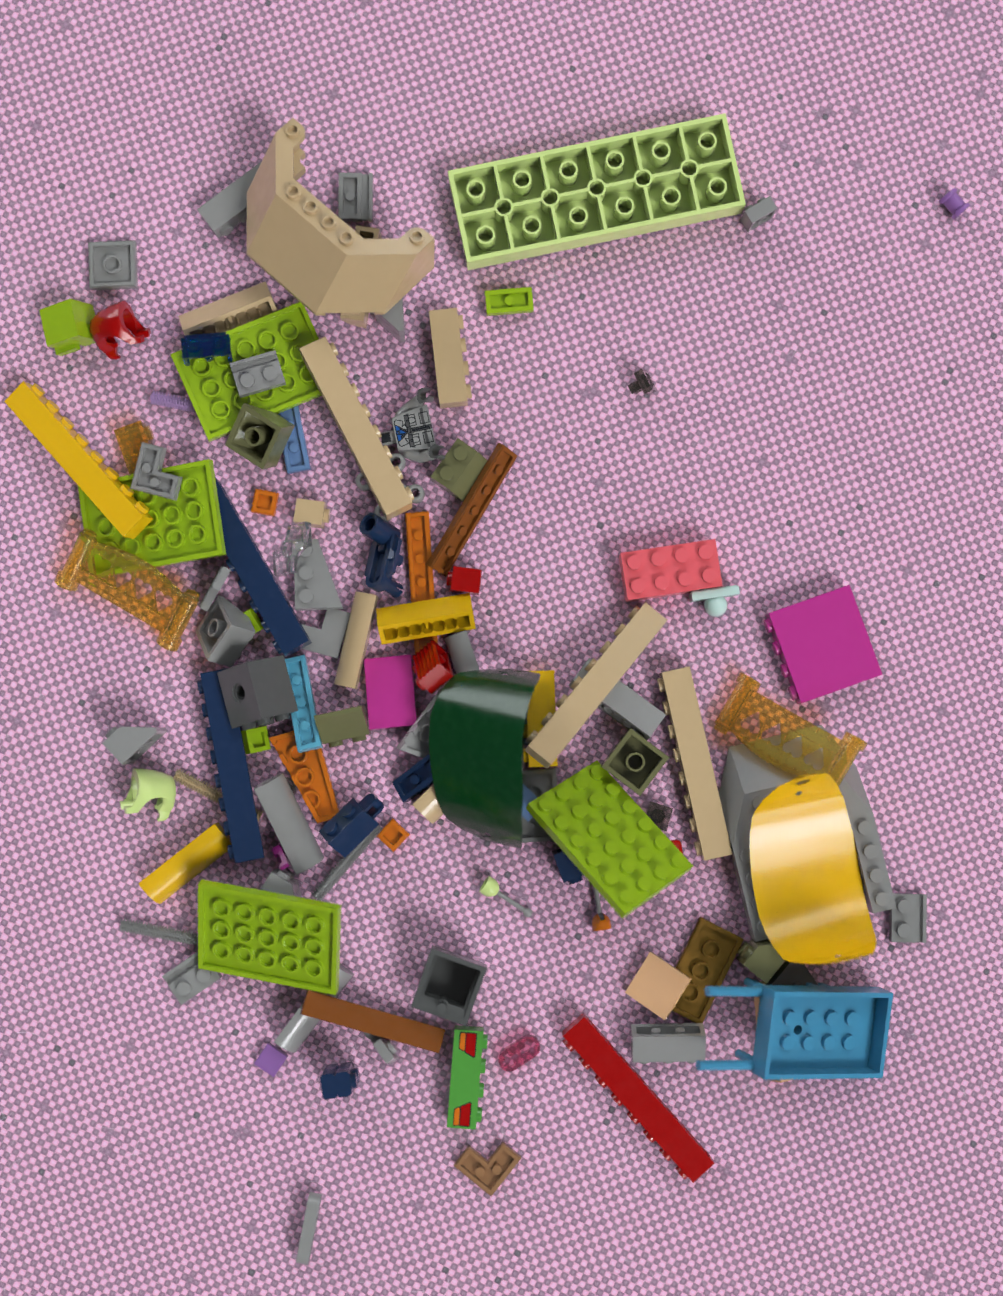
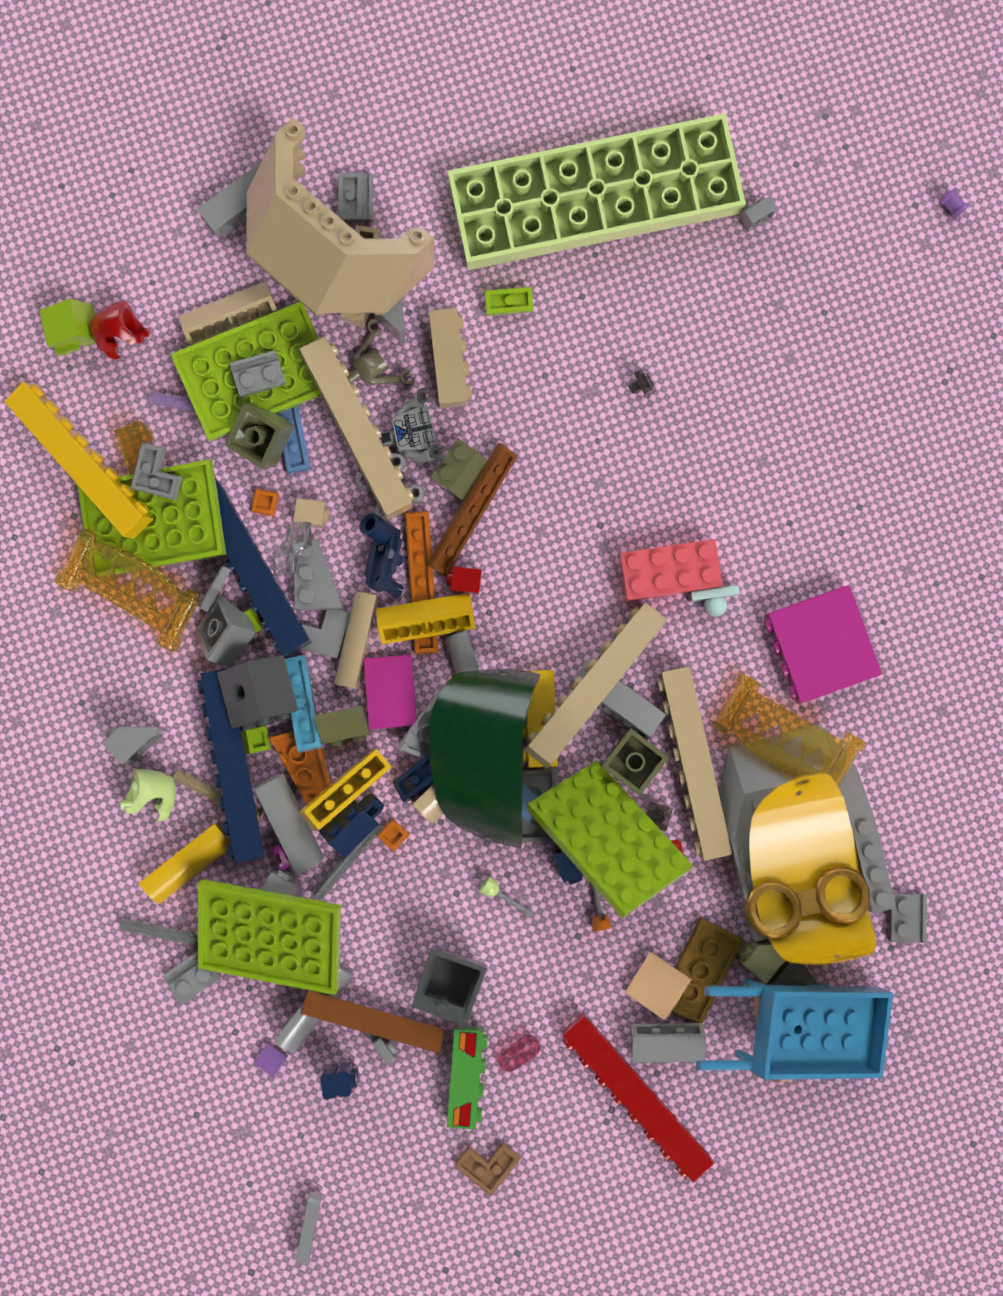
(113, 265): light grey tile -> none
(206, 346): clear blue window -> none
(344, 789): none -> yellow brick
(371, 364): none -> dark tan piece
(432, 667): red brick -> none
(807, 902): none -> pearl gold bar

